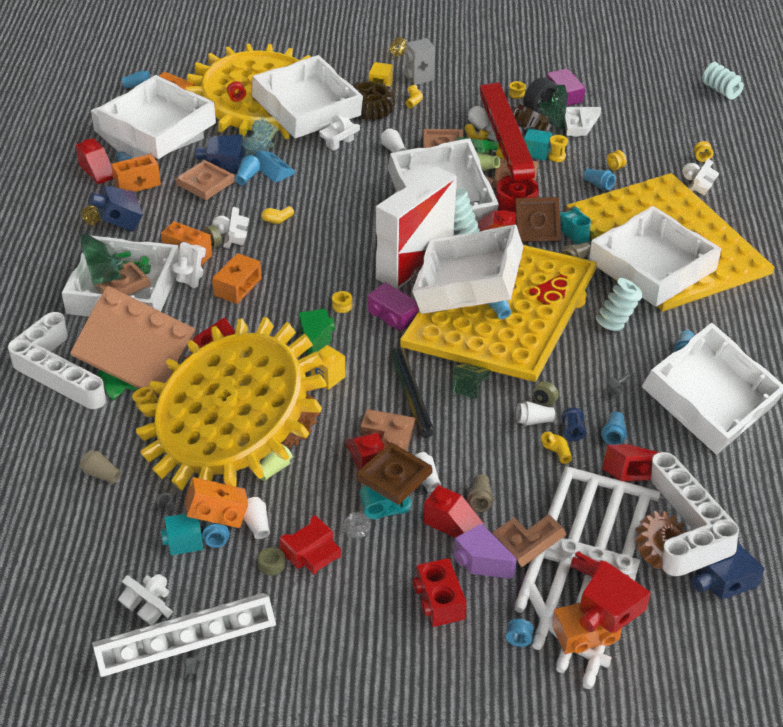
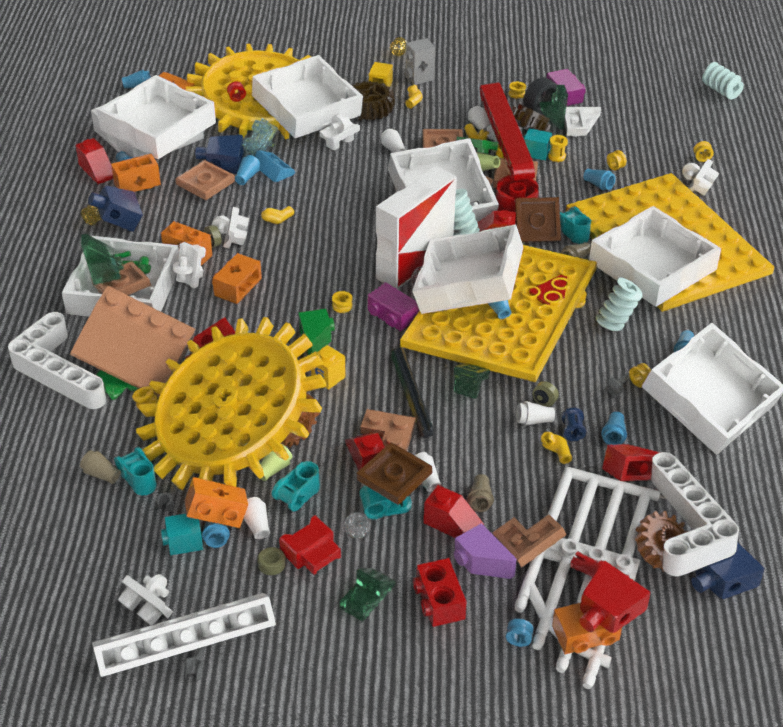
(137, 471): none -> teal piece
(298, 485): none -> teal piece
(367, 593): none -> clear green slope
(639, 374): none -> yellow bush

